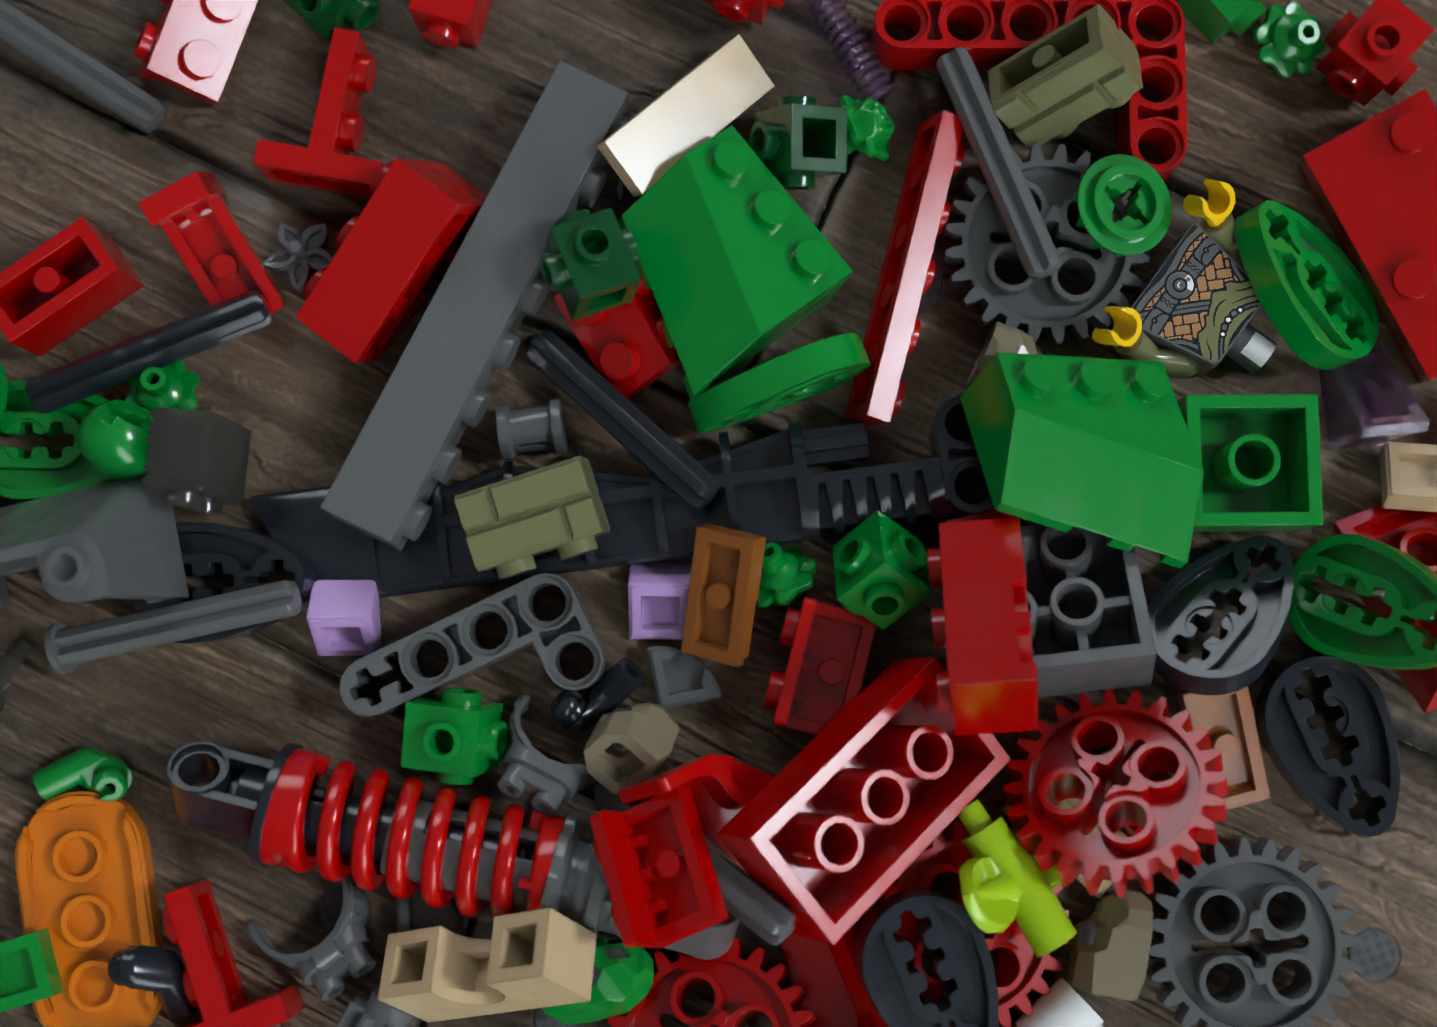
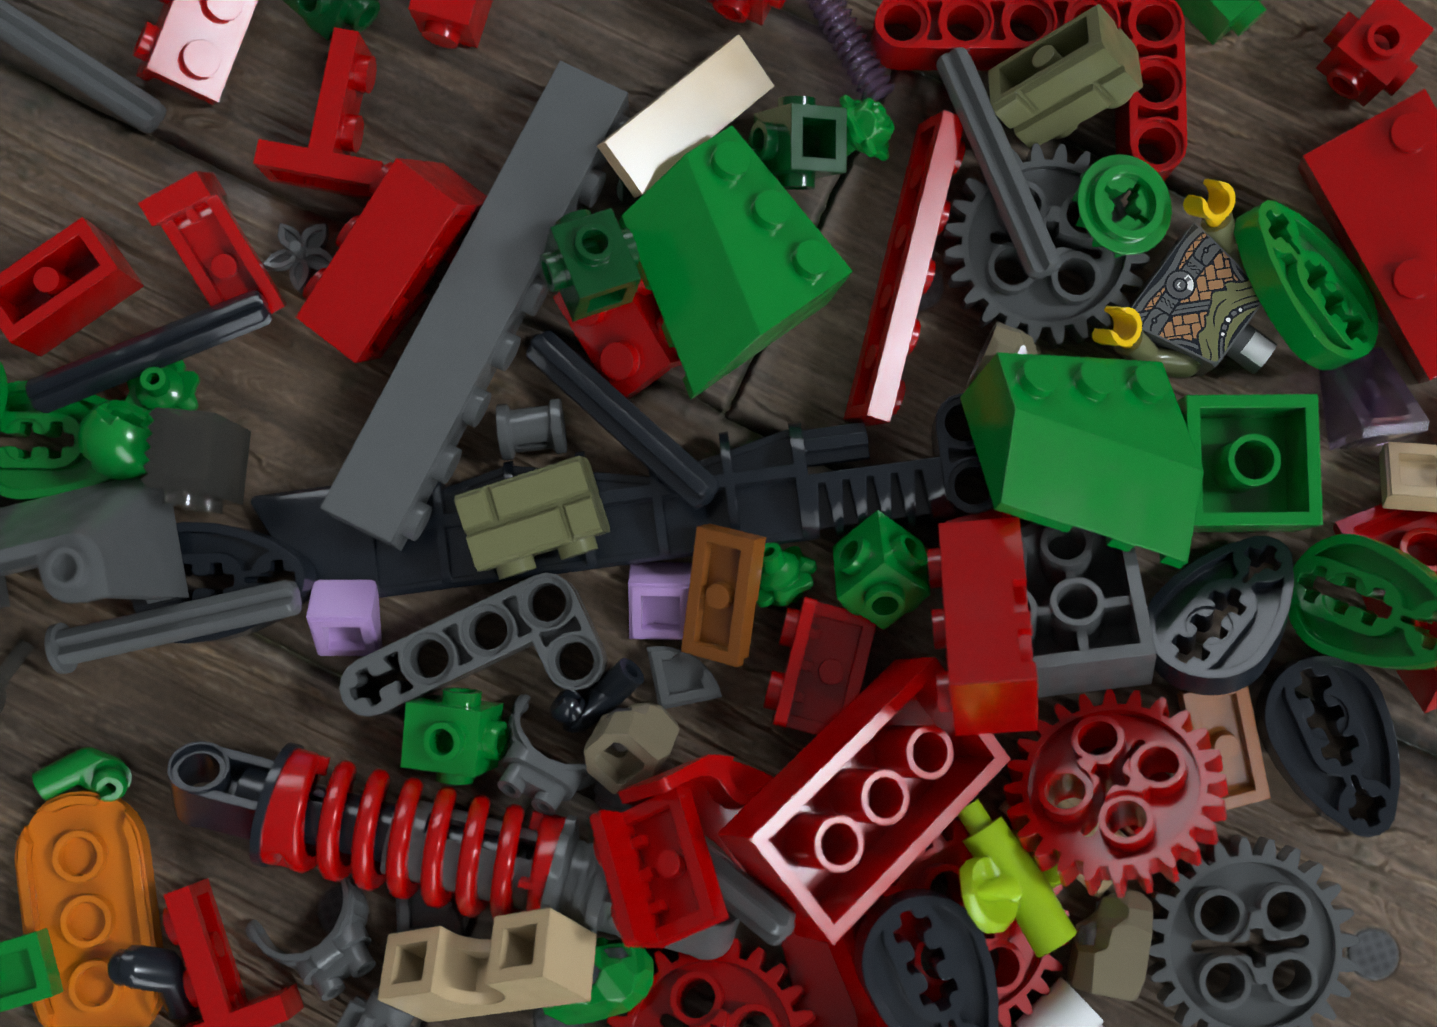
(780, 382): green piece -> none
(1288, 40): green plant -> none

